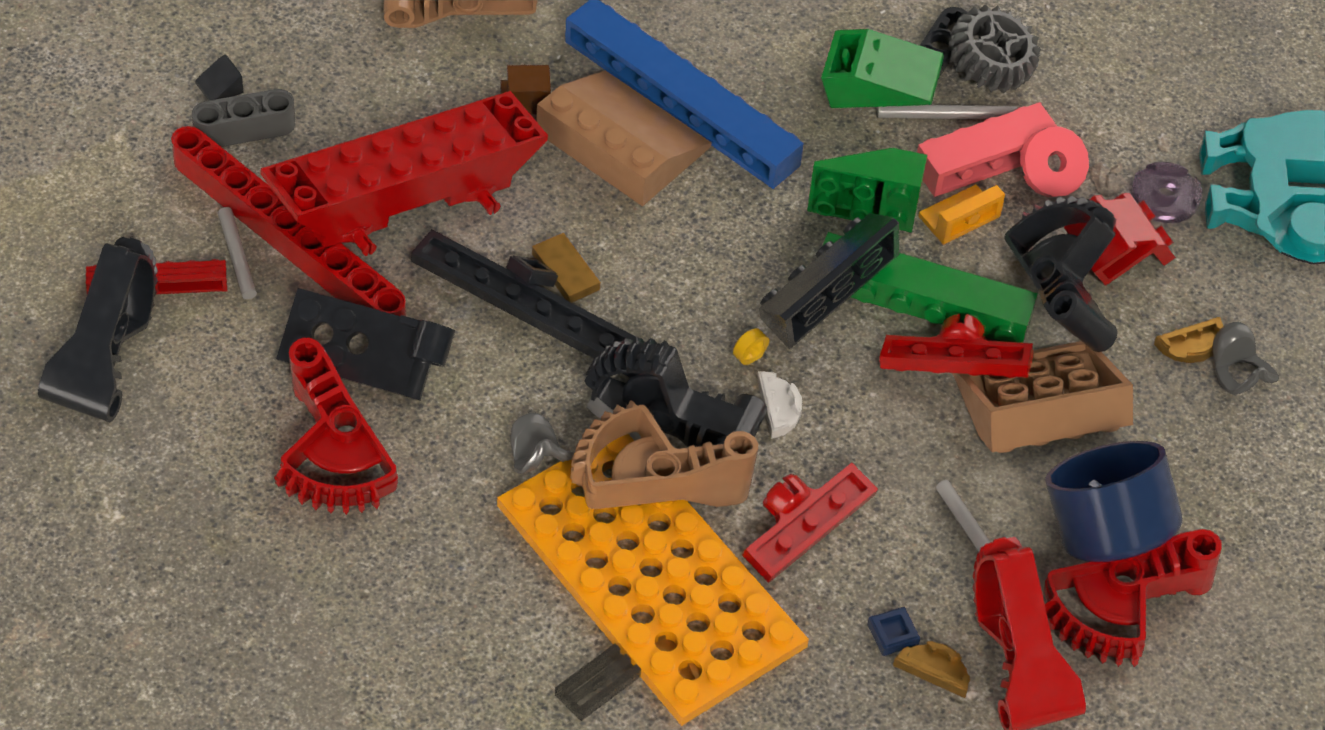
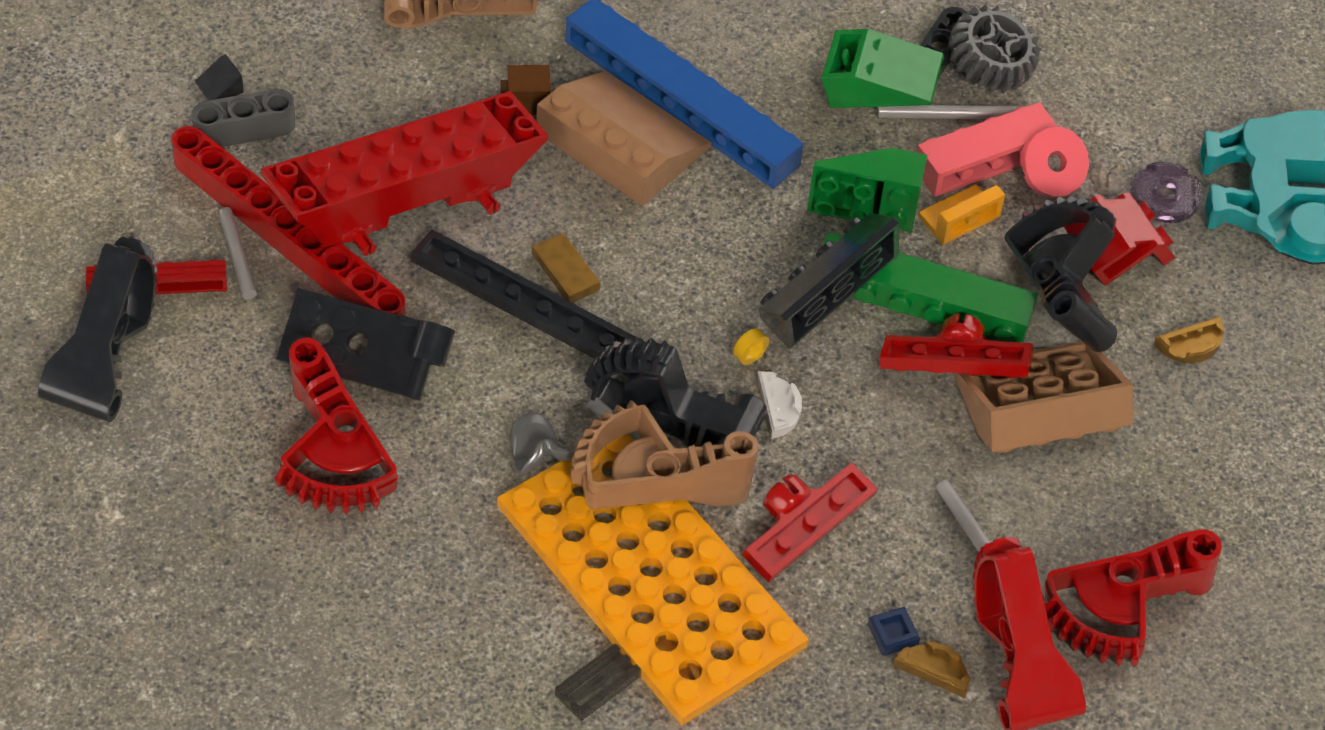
(532, 271): black tile -> none
(1114, 501): dark blue piece -> none
(1234, 345): dark grey piece -> none

